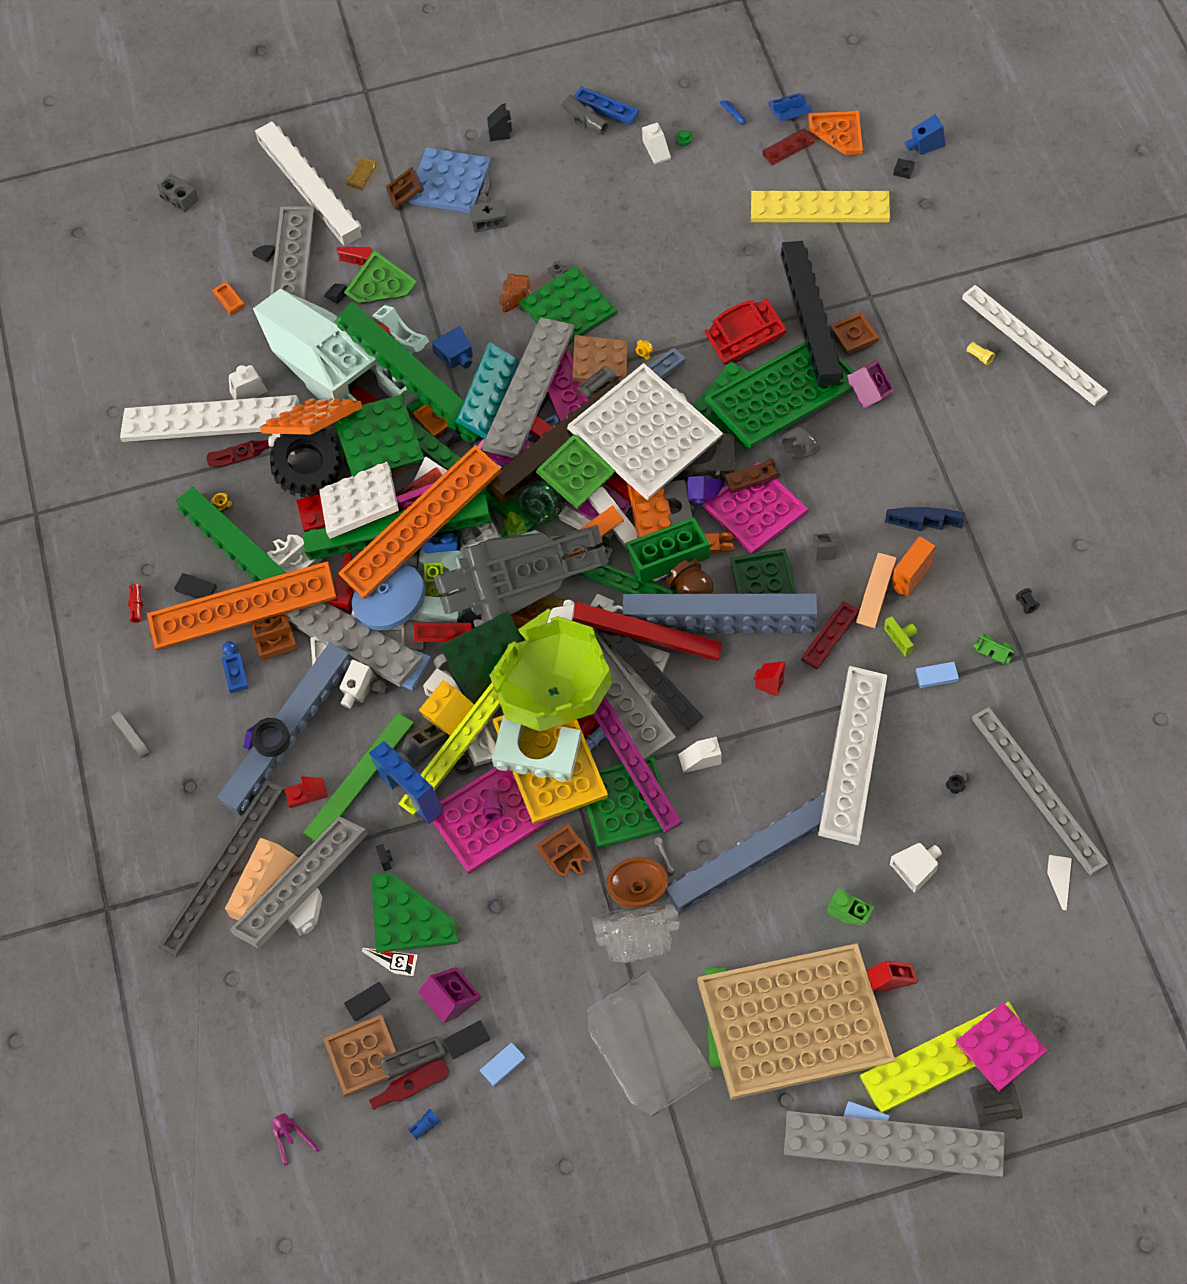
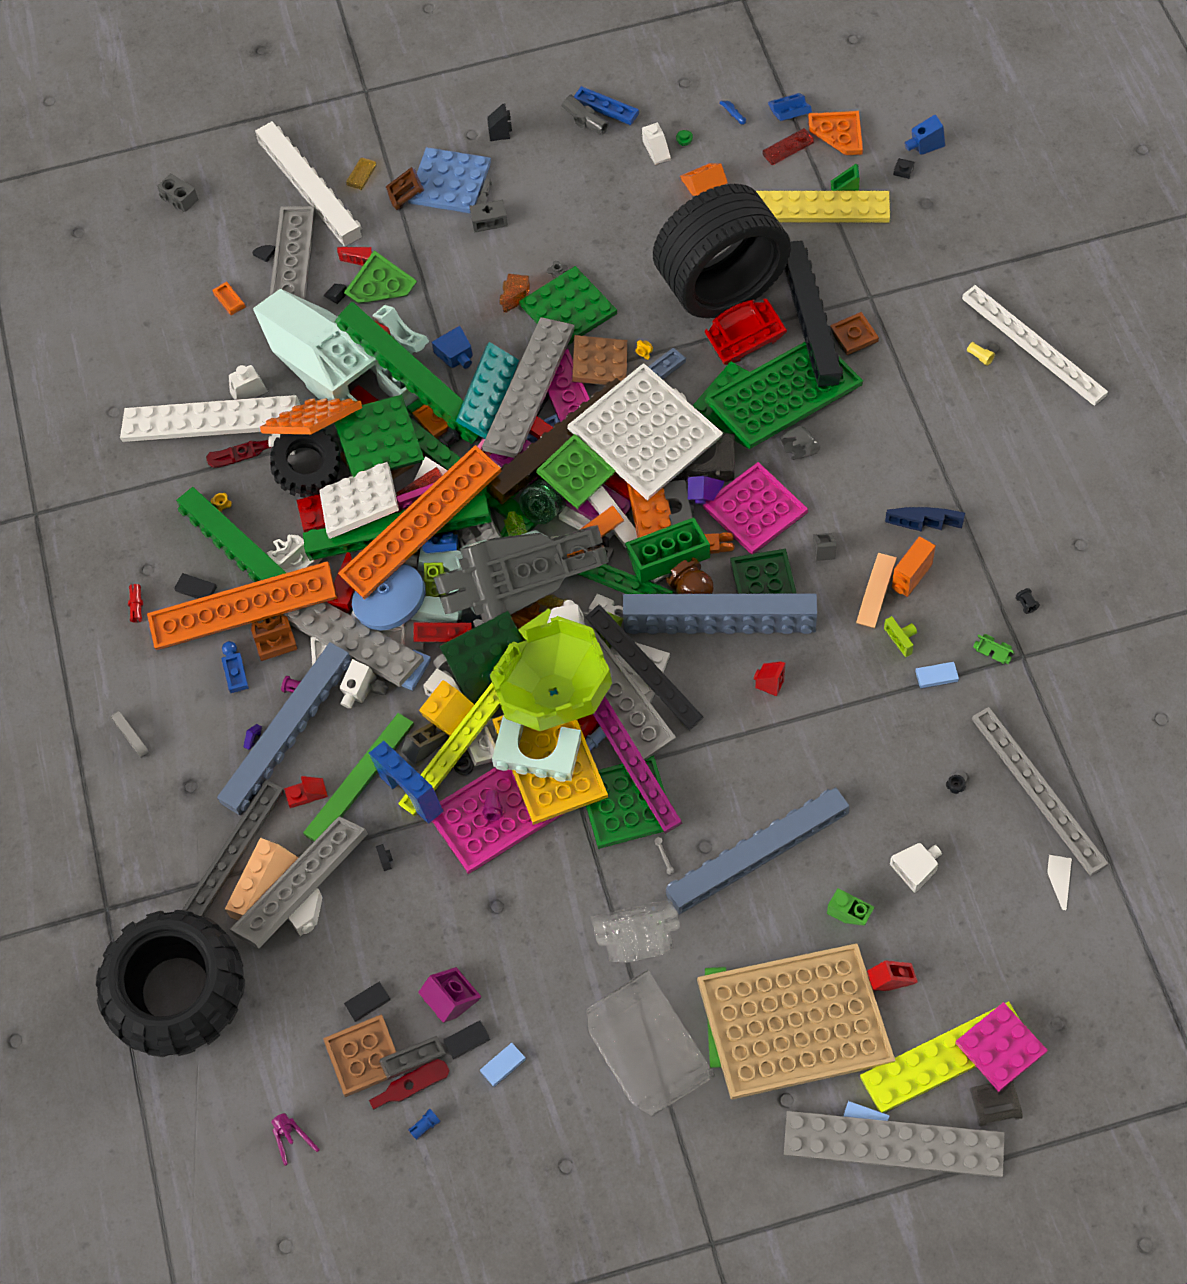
(143, 948): none -> black tyre
(270, 723): black tyre -> none
(289, 684): none -> magenta bush
(394, 961): sticker -> none
(406, 918): green plate -> none
(564, 851): dark orange plate -> none
(596, 381): dark grey plate -> none
(637, 882): dark orange dish -> none
(646, 631): red tile -> none
(701, 755): white slope -> none
(703, 229): none -> black tyre
(704, 178): none -> orange slope
(752, 476): reddish brown plate -> none
(830, 635): dark red plate -> none
(847, 180): none -> green slope
(853, 756): white plate -> none
(870, 383): slope -> none

